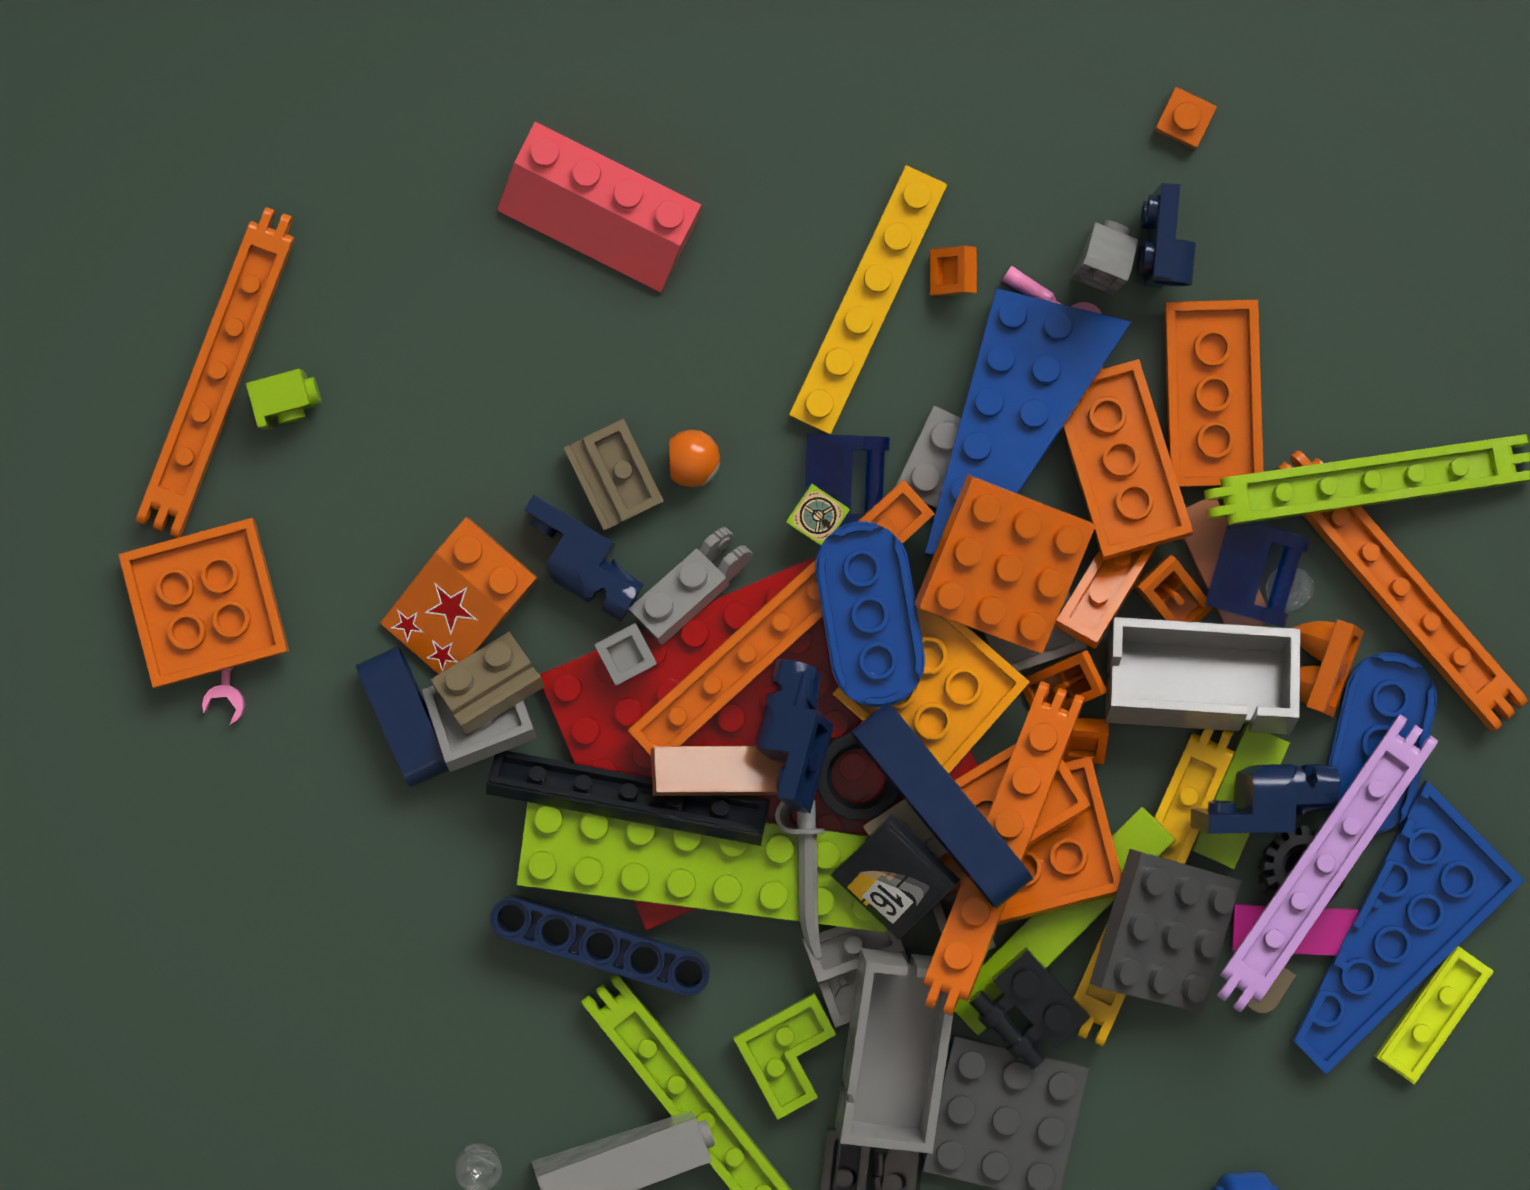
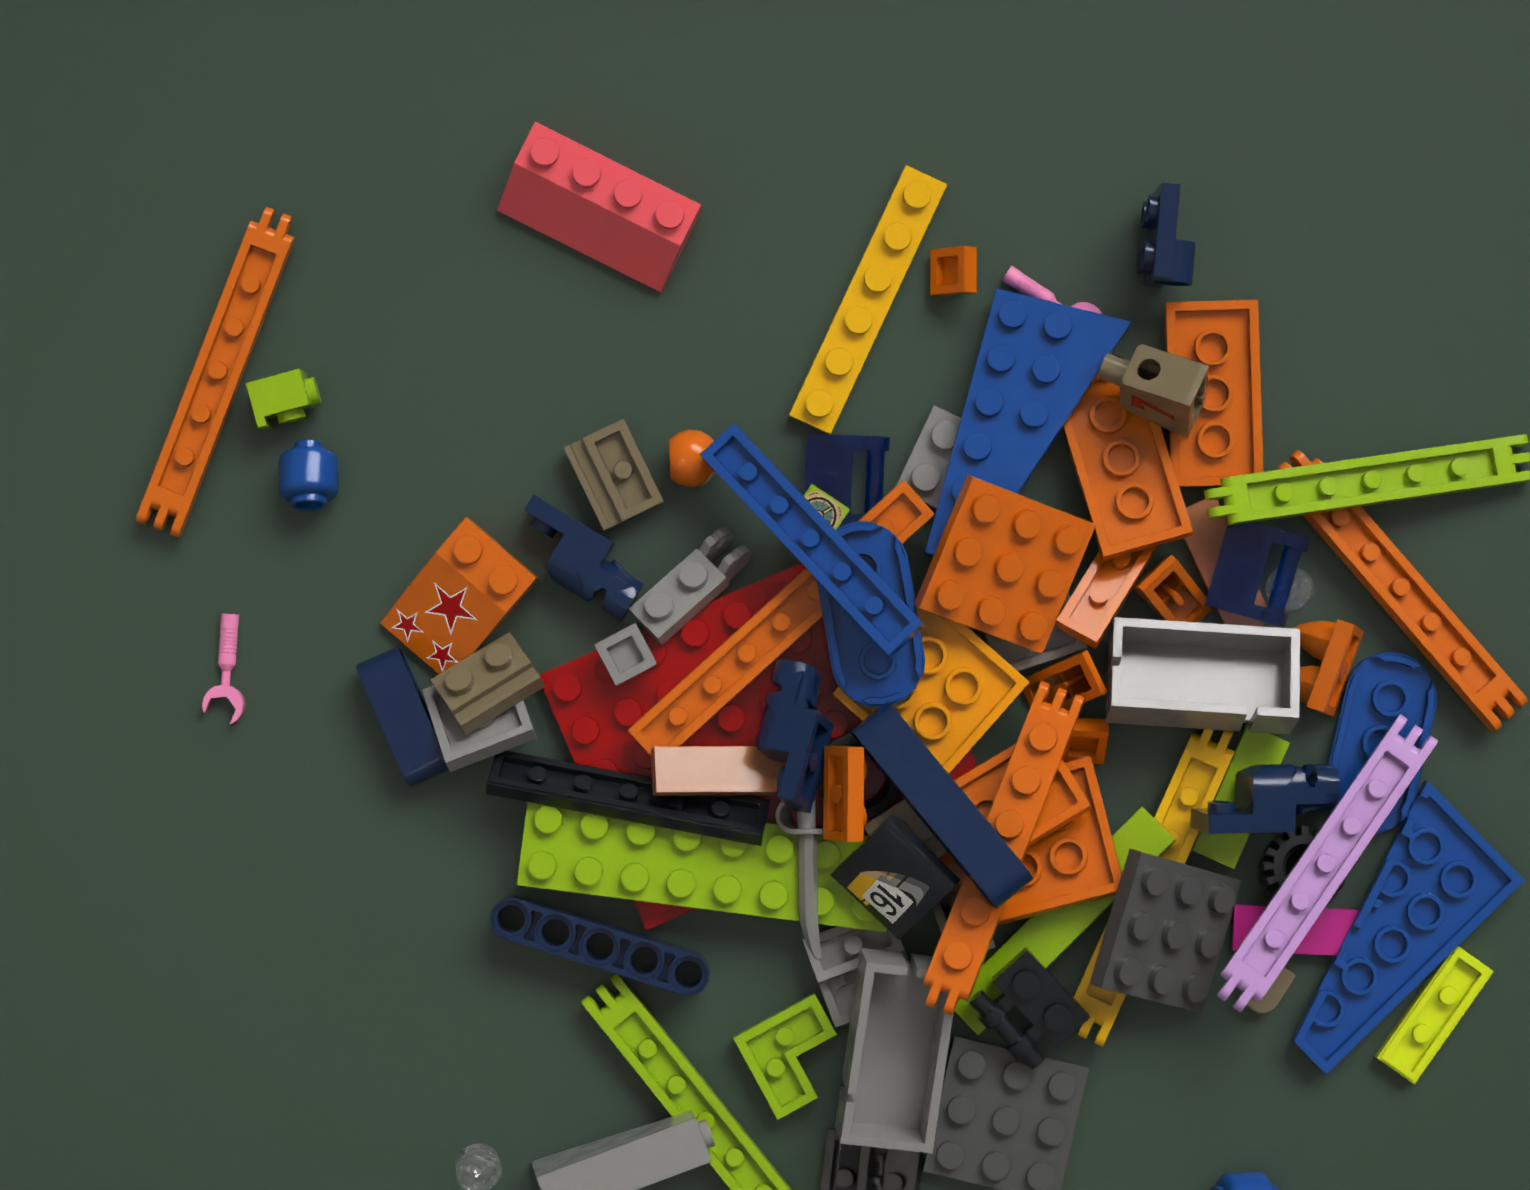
(203, 603): orange plate -> none
(308, 476): none -> blue head
(812, 540): none -> blue plate
(844, 793): none -> orange plate
(1106, 257): light grey slope -> none
(1159, 386): none -> dark tan torso
(1185, 118): orange plate -> none

